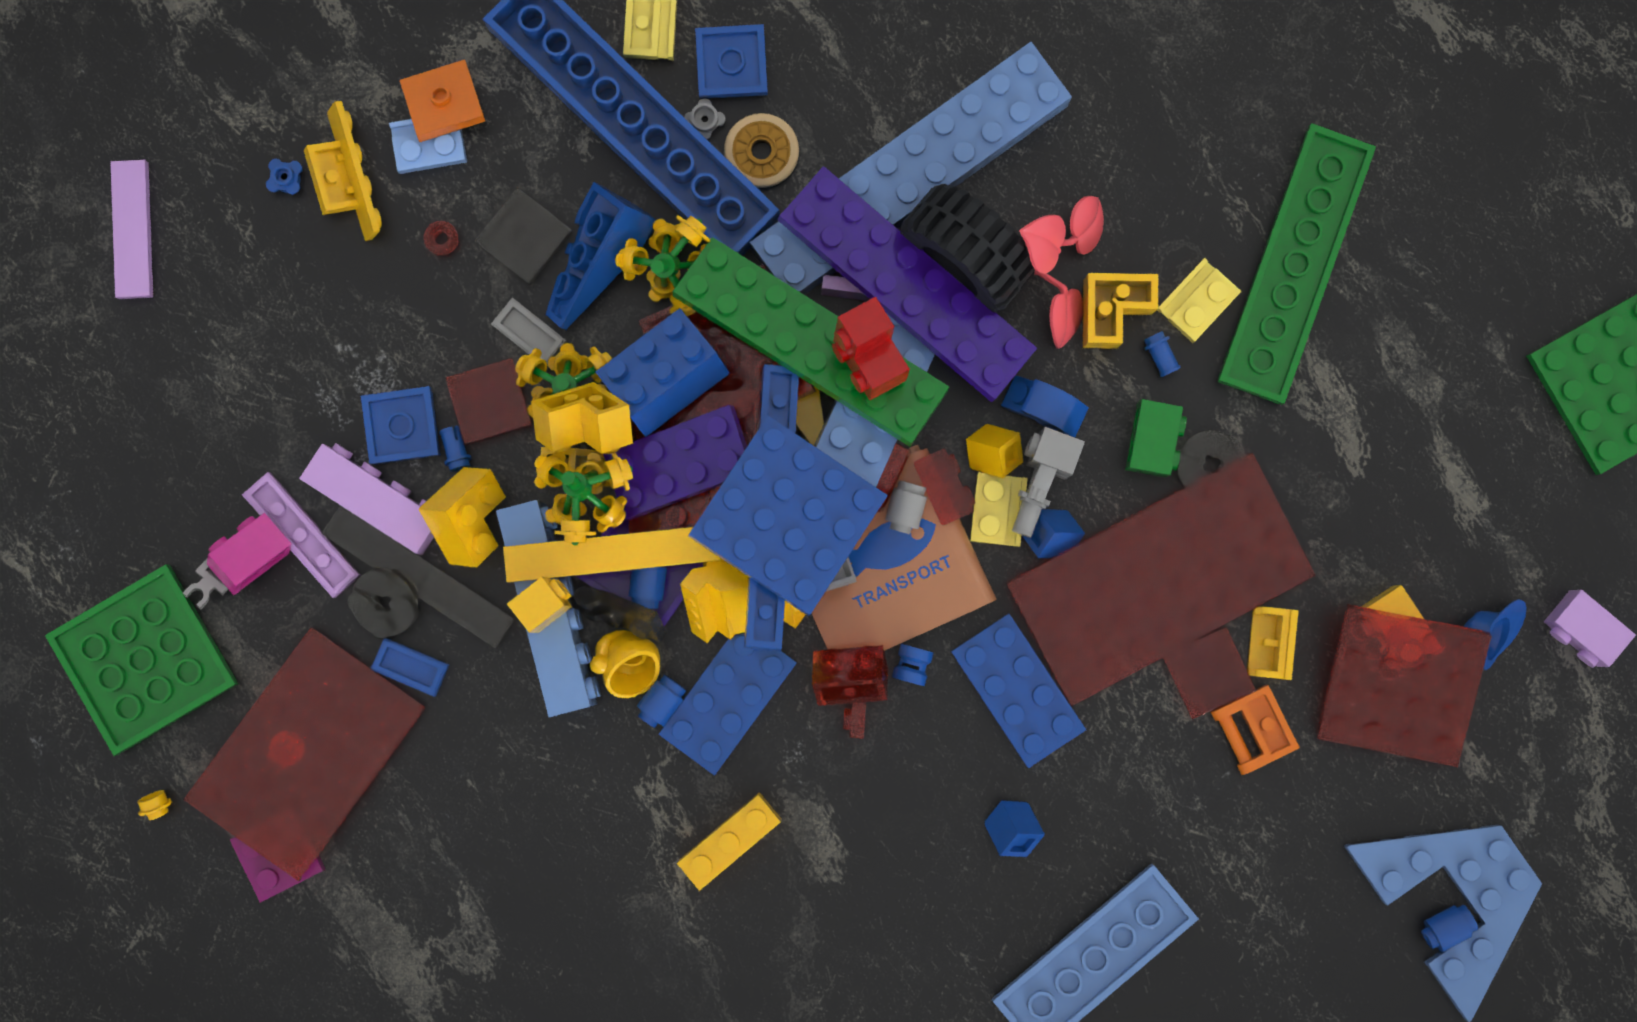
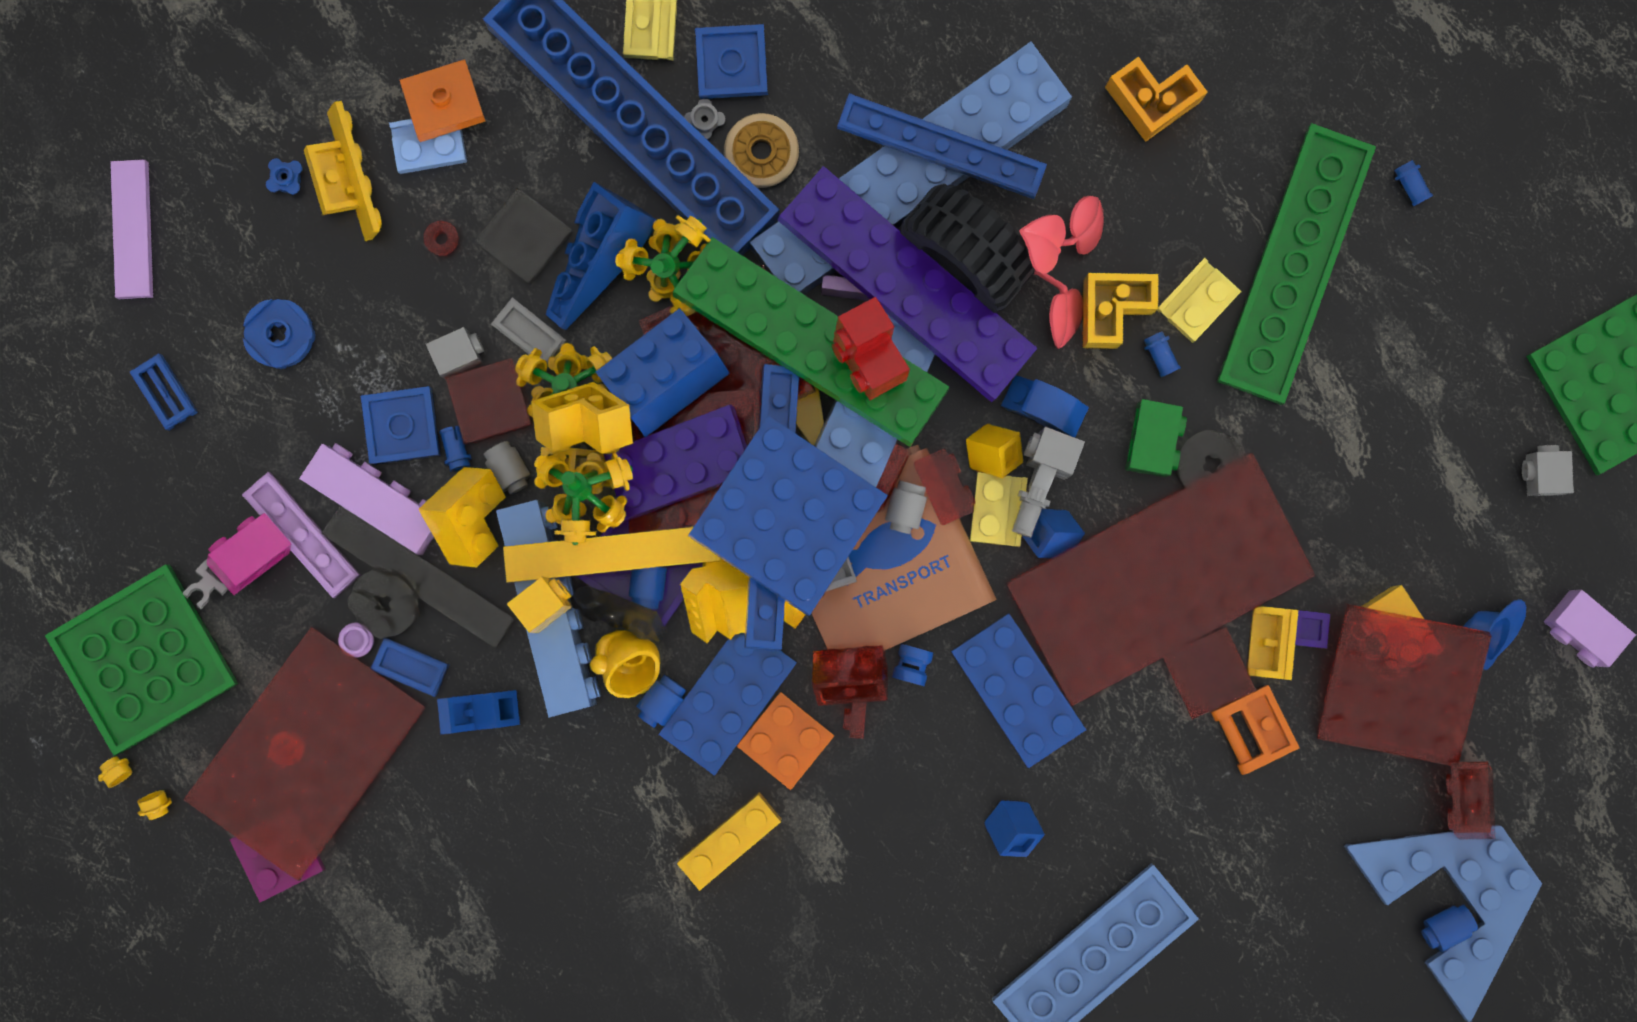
(115, 771): none -> yellow plate
(179, 416): none -> blue tile
(258, 333): none -> blue plate
(356, 640): none -> lavender plate
(455, 352): none -> light grey brick
(478, 712): none -> blue brick
(507, 467): none -> light grey brick
(785, 740): none -> orange plate
(941, 146): none -> blue tile
(1152, 104): none -> light orange brick
(1312, 629): none -> dark purple plate
(1413, 182): none -> blue pin
(1472, 800): none -> clear red brick
(1548, 472): none -> light grey brick

